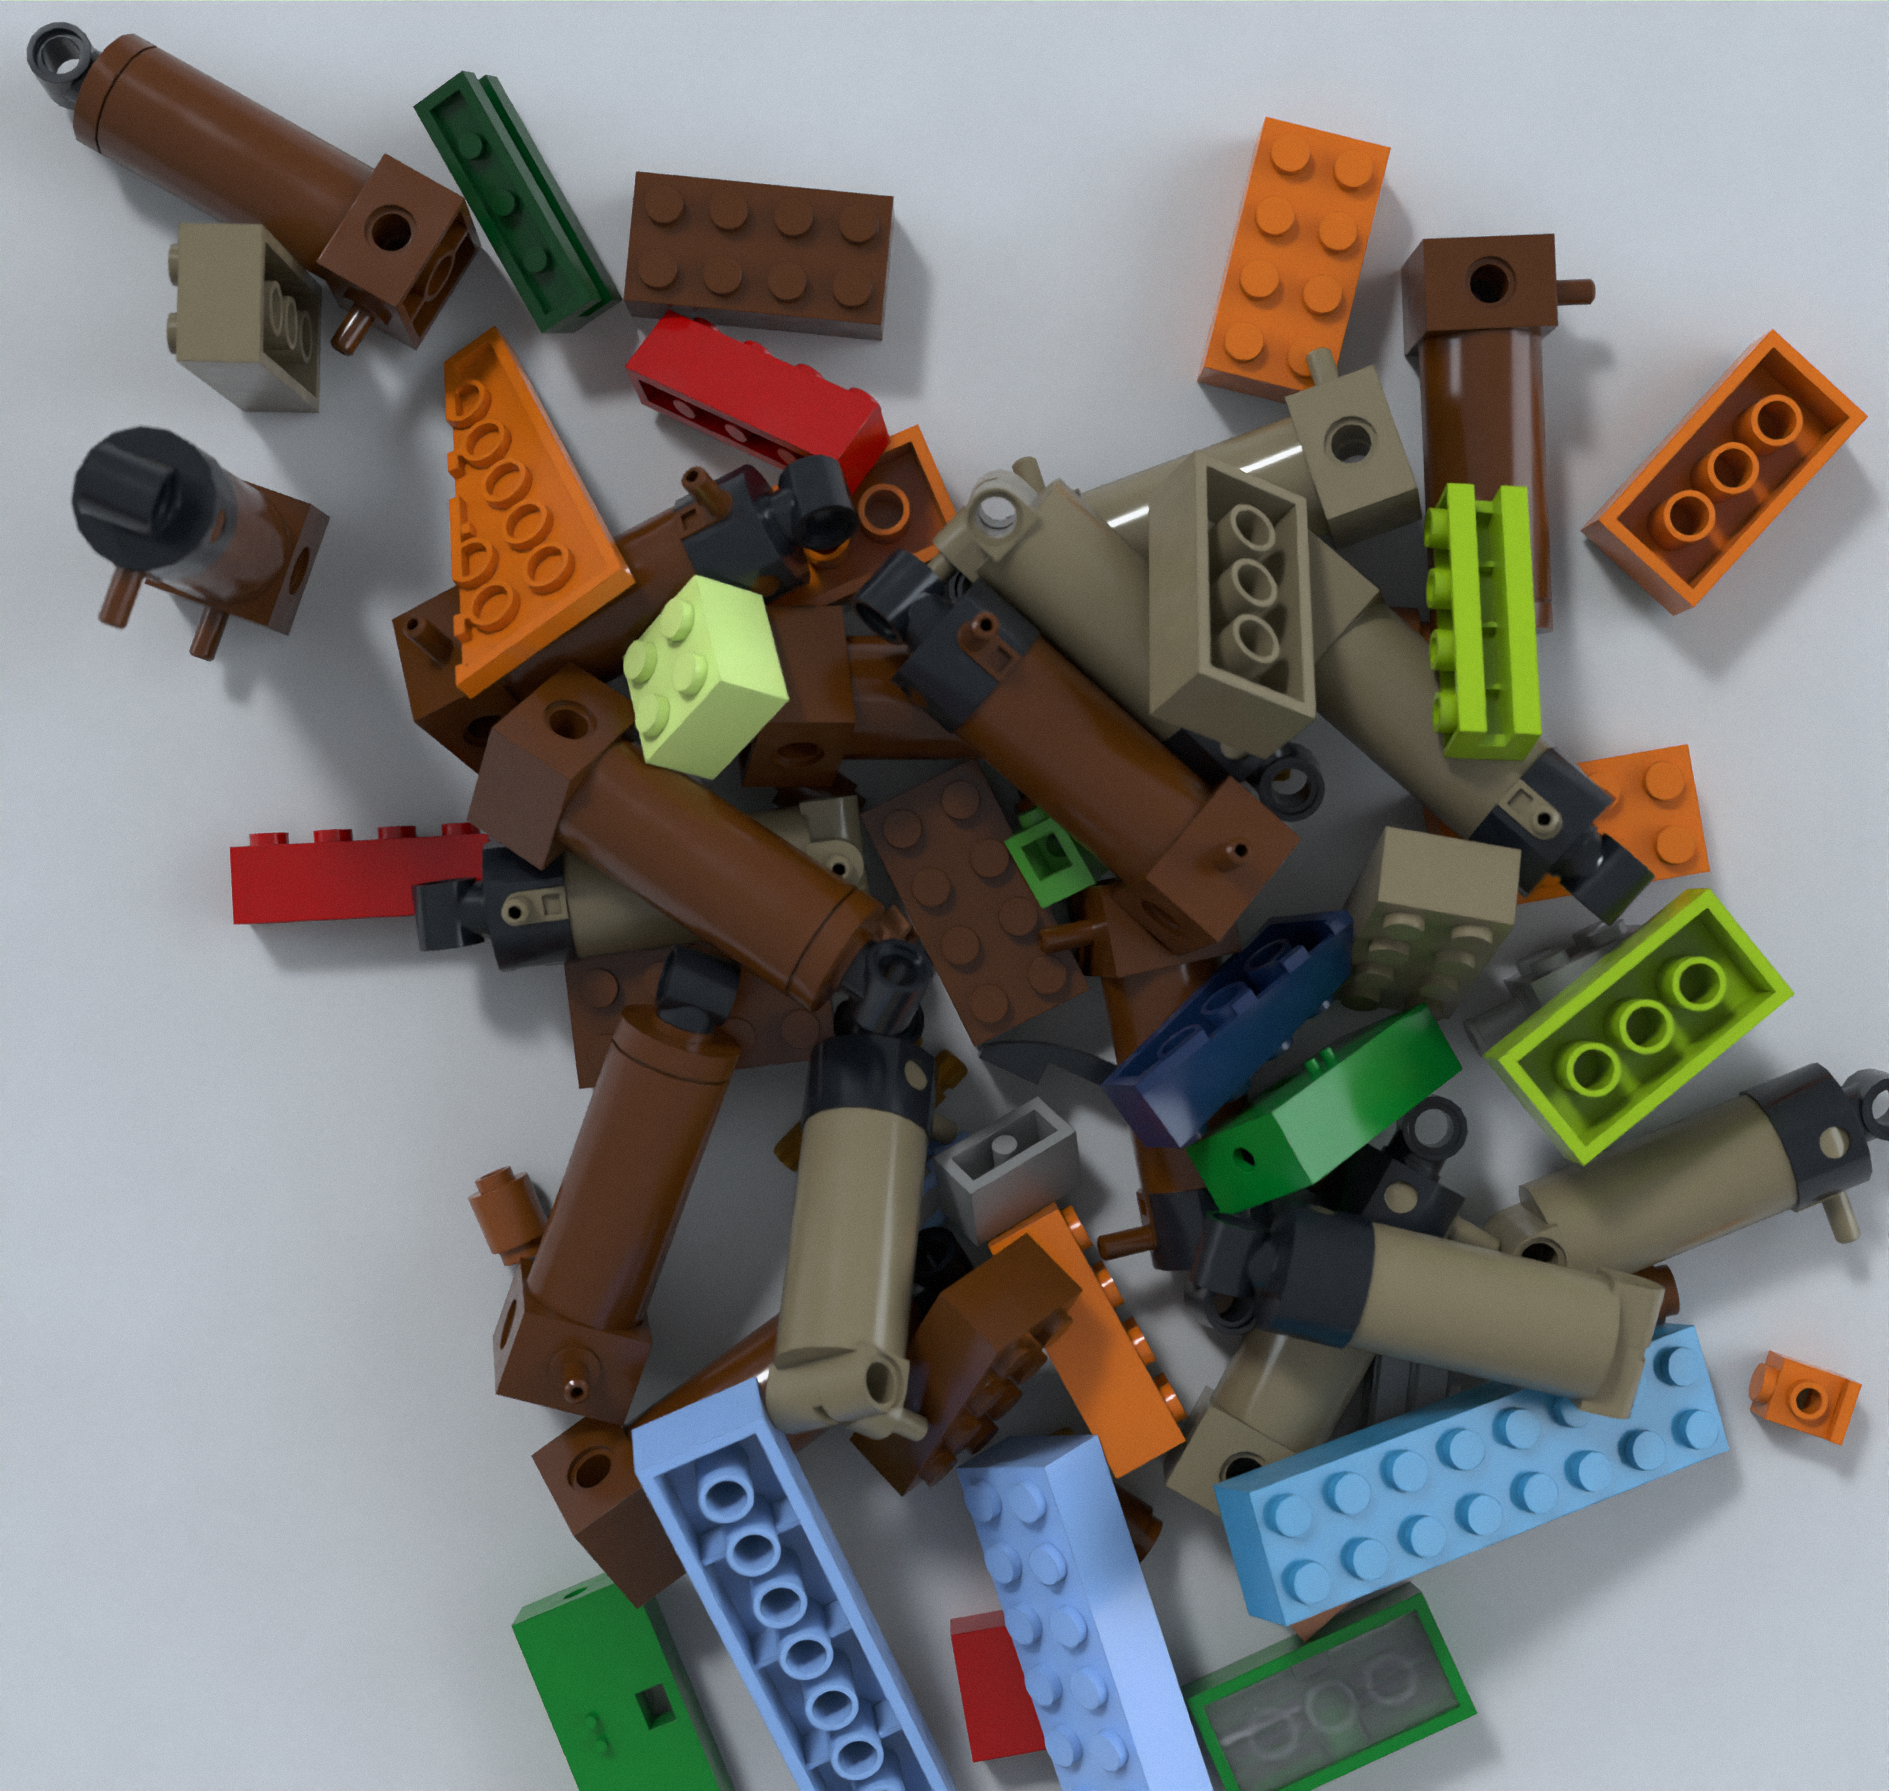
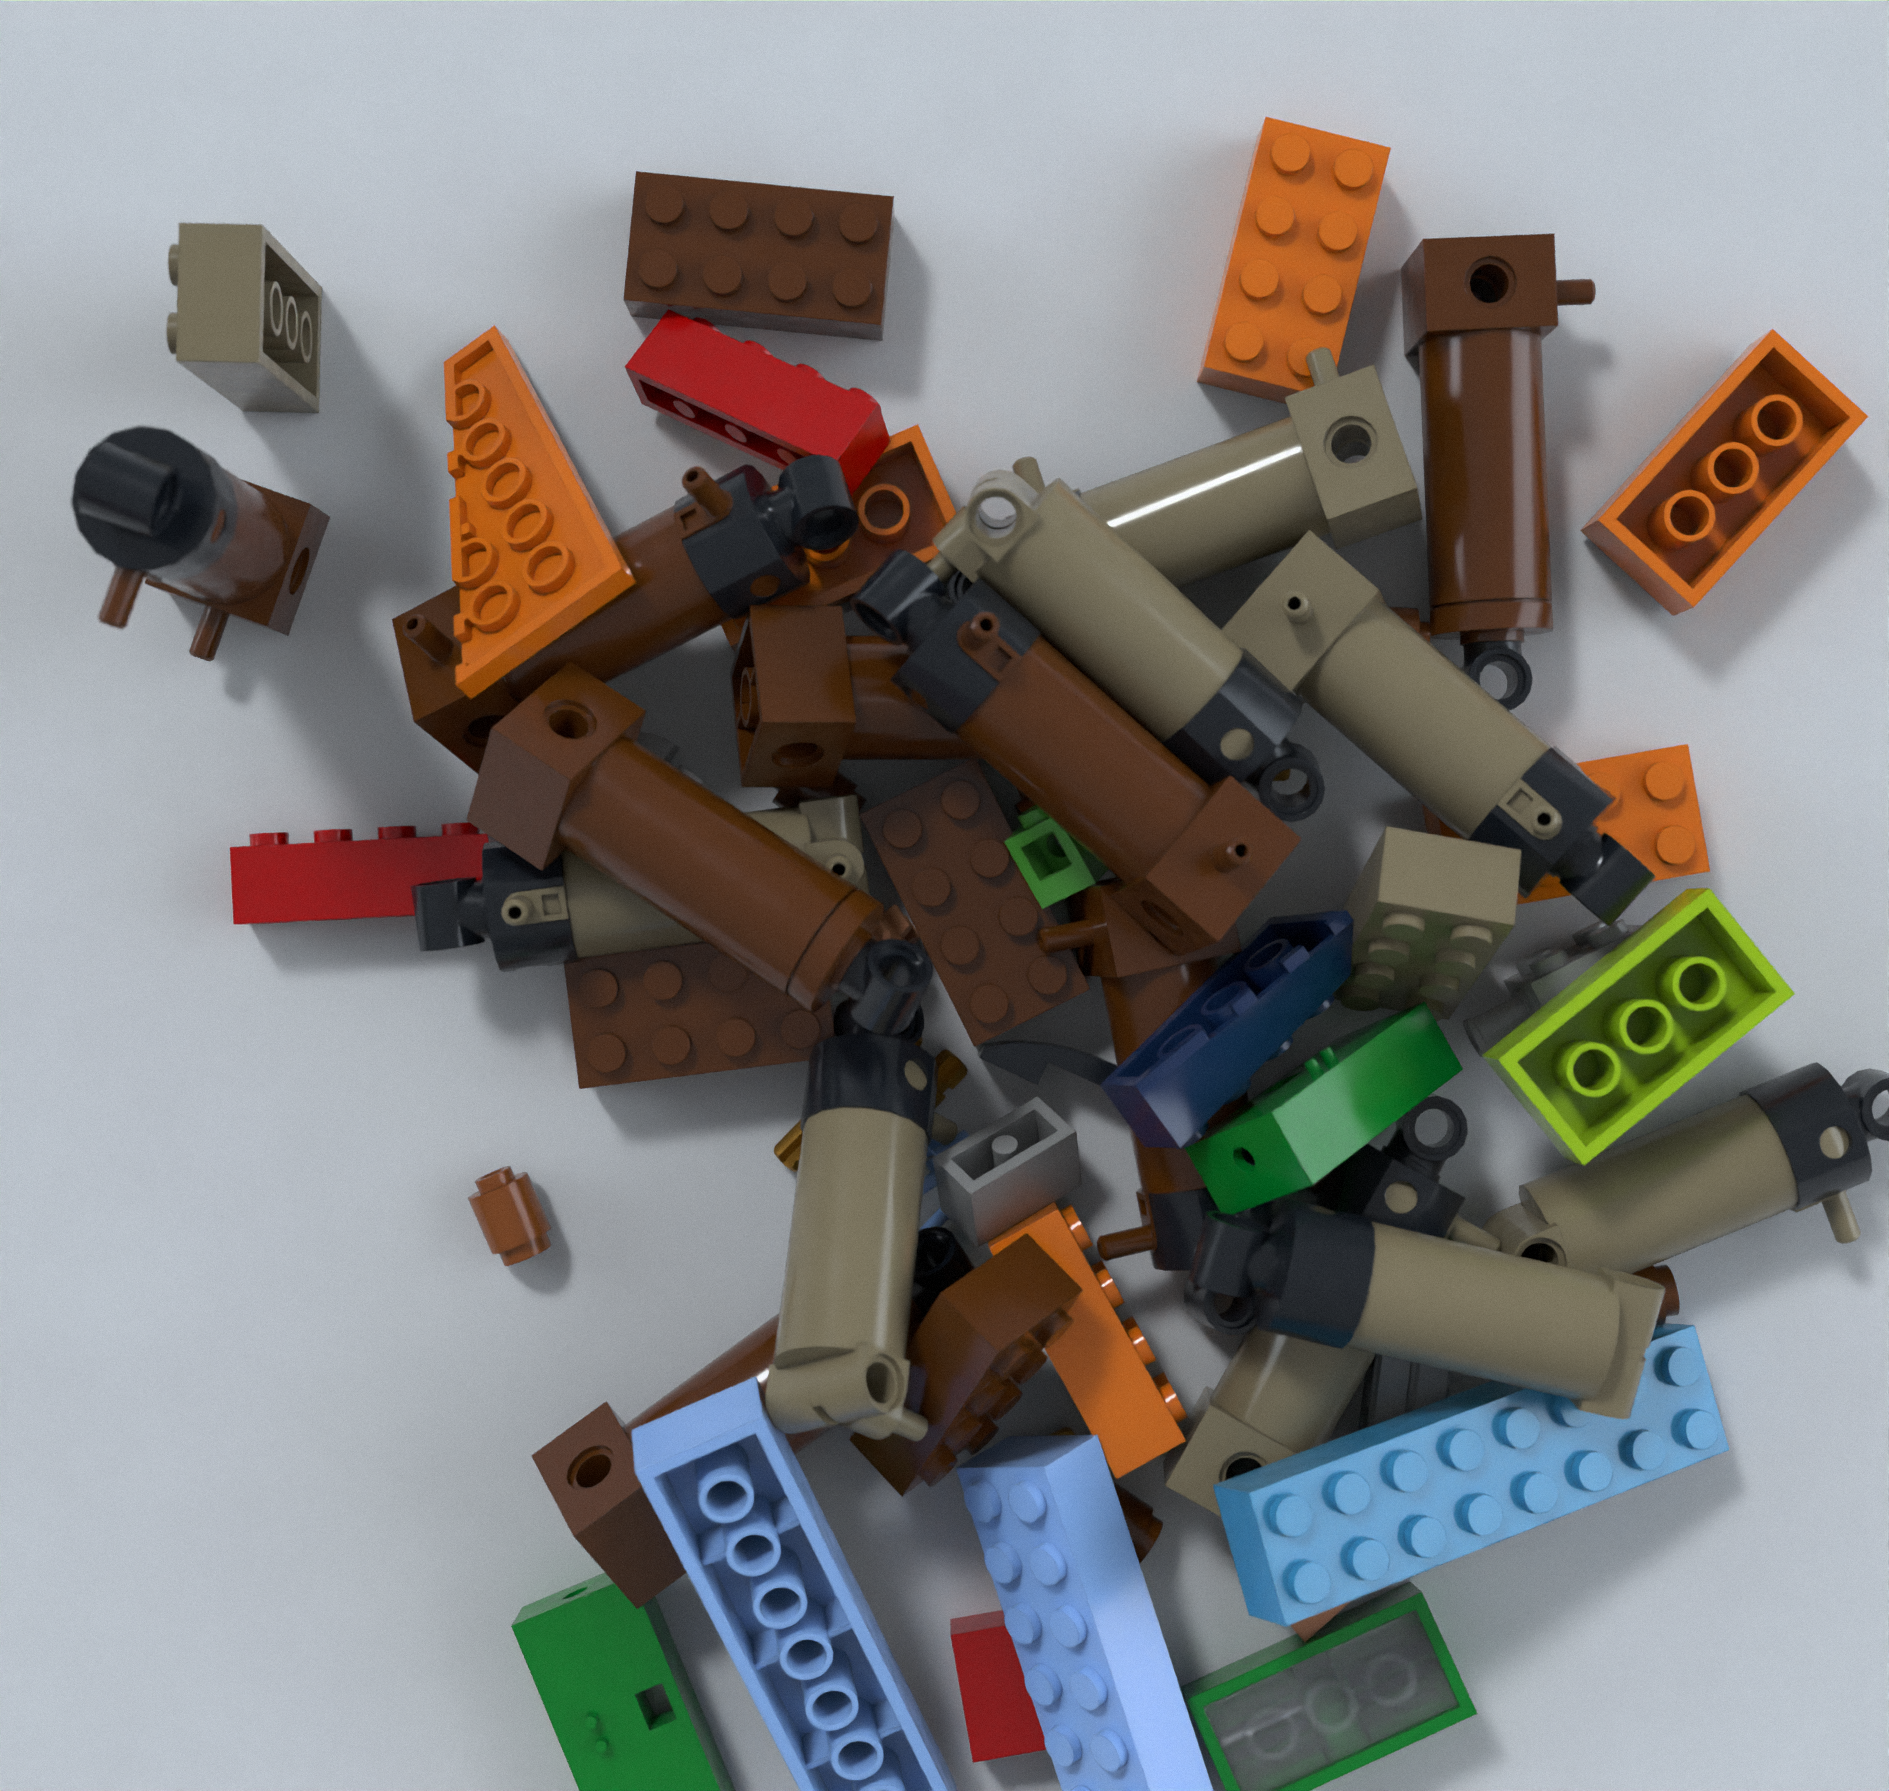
(376, 236): reddish brown piece -> none
(517, 202): dark green brick -> none
(578, 1312): reddish brown piece -> none
(704, 678): yellowish green brick -> none
(1230, 607): dark tan brick -> none
(1483, 624): lime brick -> none
(1827, 1405): orange brick -> none

